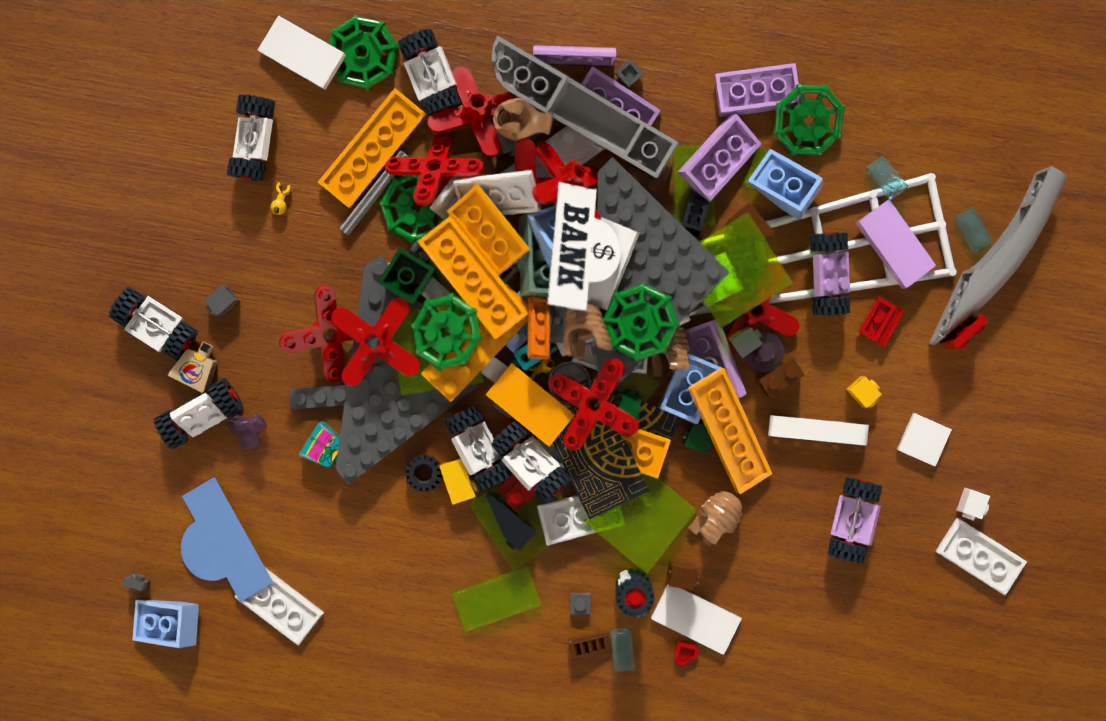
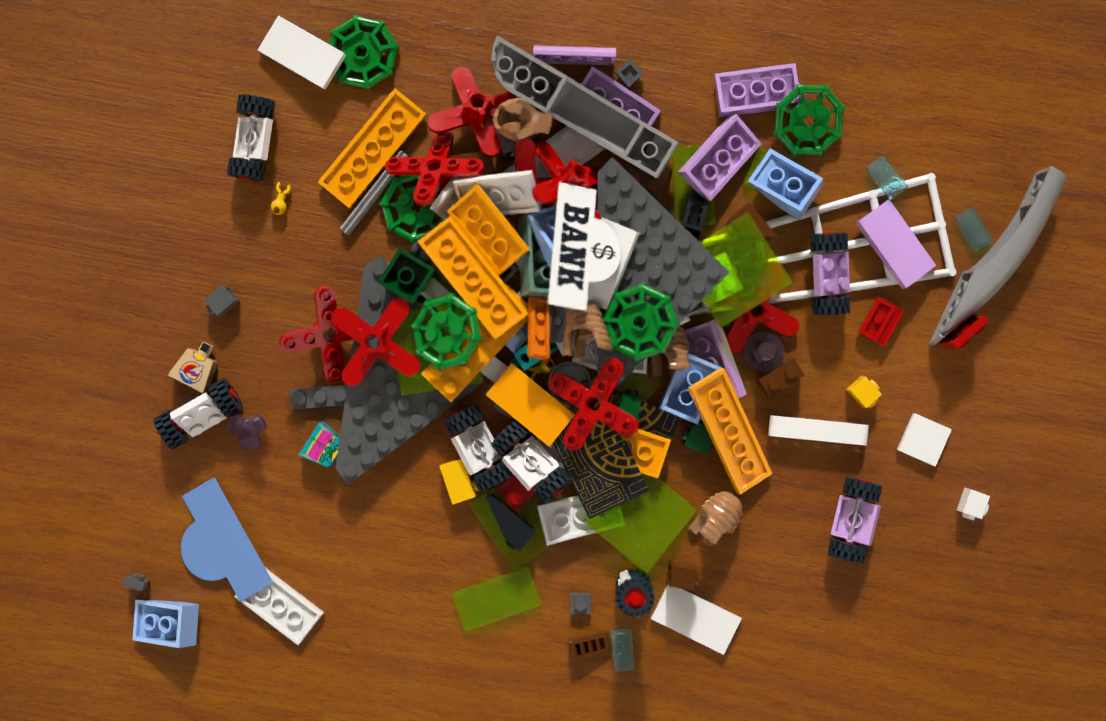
(153, 323): plate -> none
(412, 478): black tyre -> none
(429, 72): plate -> none
(685, 652): red tile -> none
(746, 340): dark grey brick -> none
(981, 556): white tile -> none

